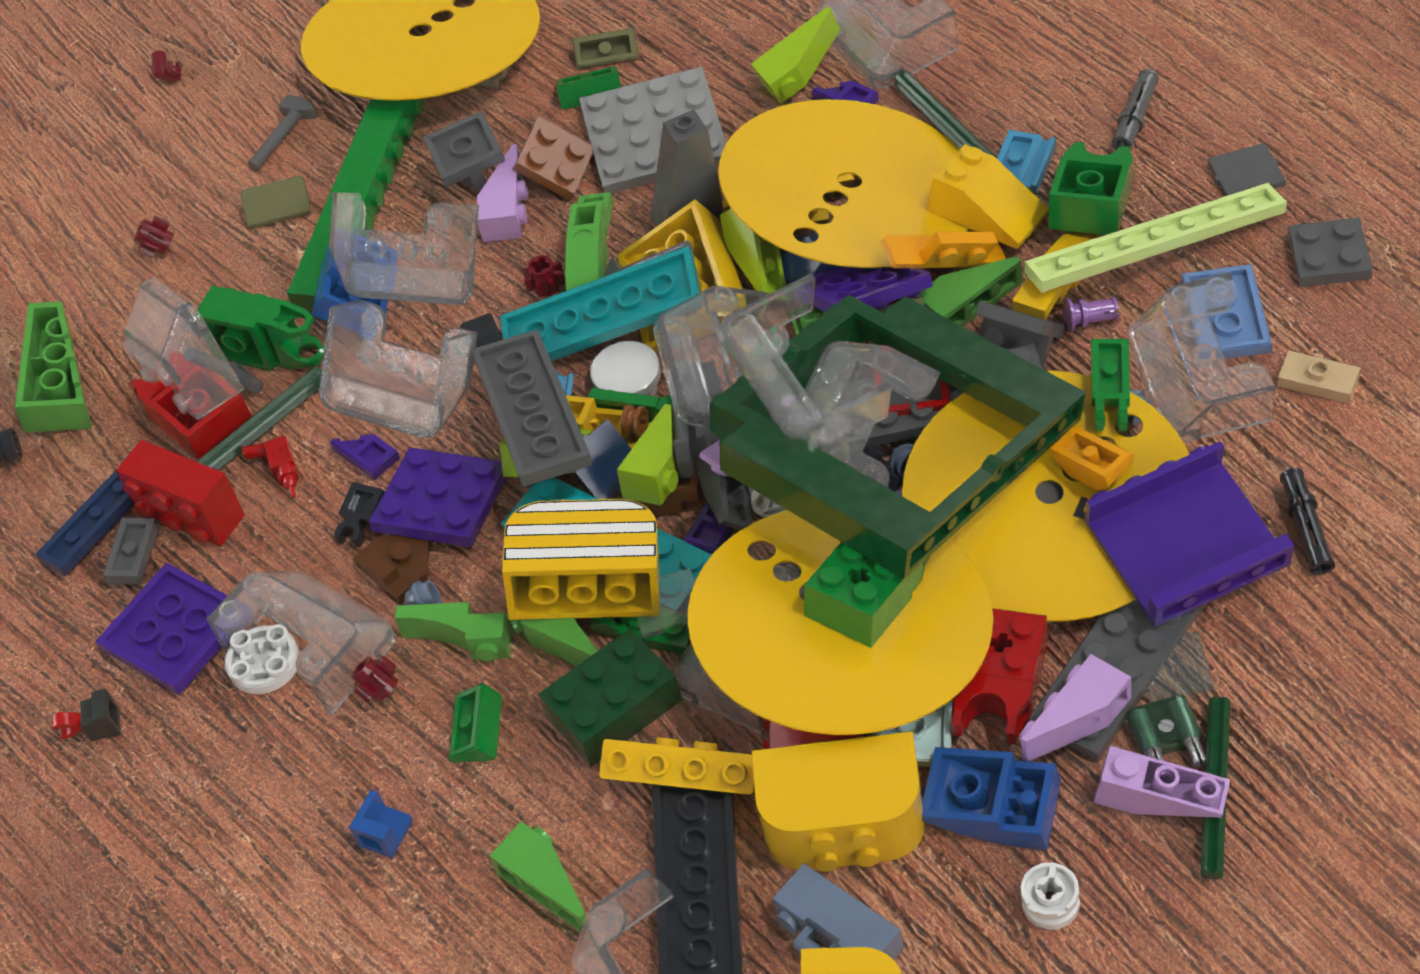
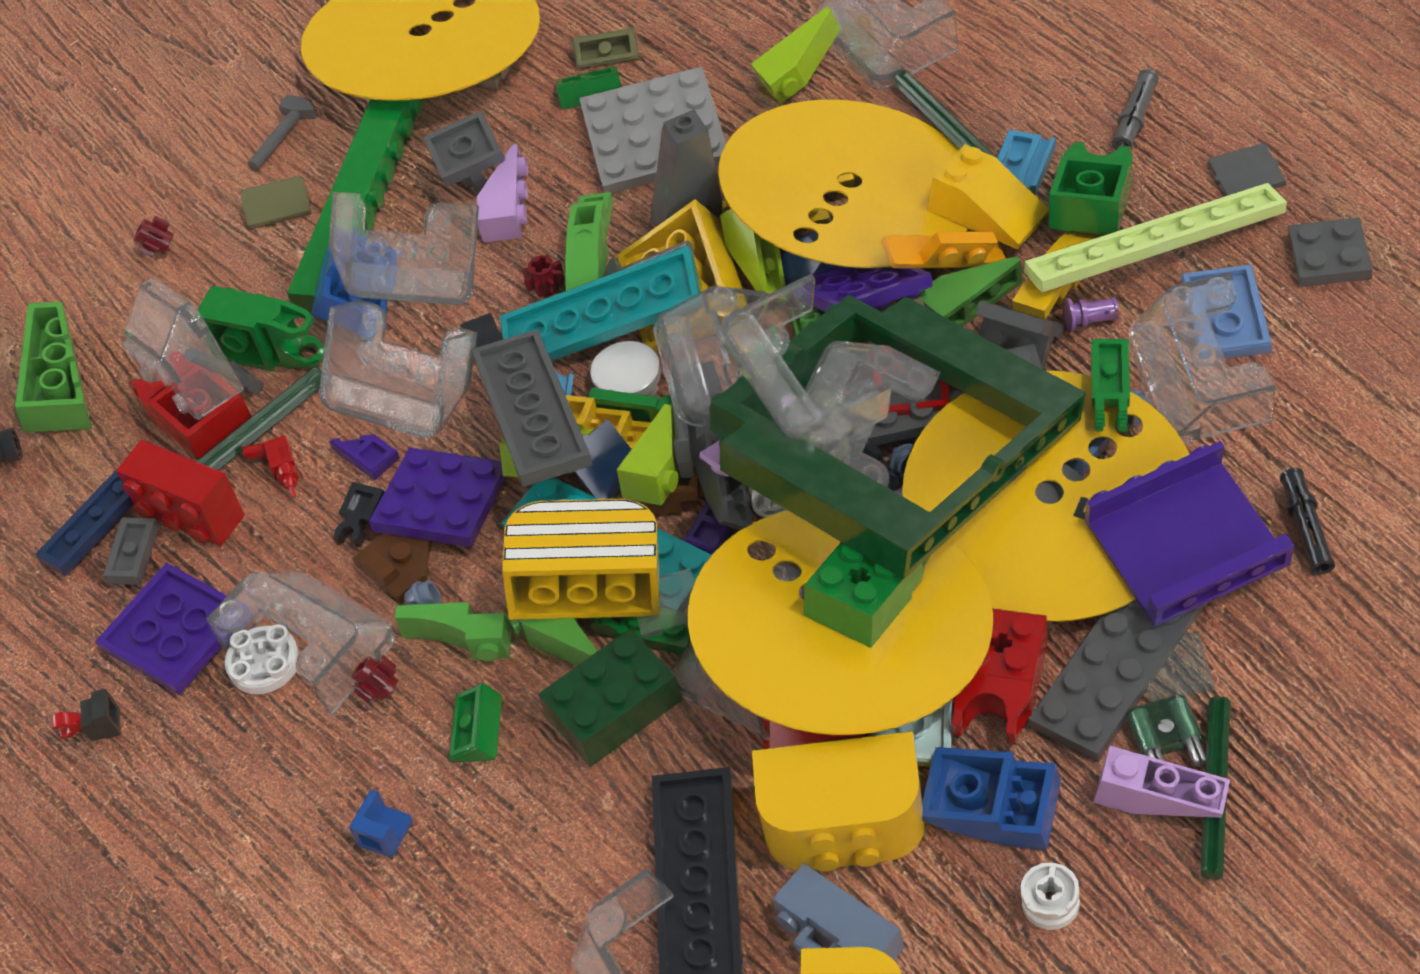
(163, 69): dark red arm -> none
(533, 867): bright green slope -> none
(553, 158): plate -> none
(634, 420): dark orange bush -> none
(678, 766): yellow bracket -> none
(847, 91): dark purple tile -> none
(1082, 707): lavender slope -> none
(1090, 458): light orange slope -> none
(1318, 377): tan plate -> none

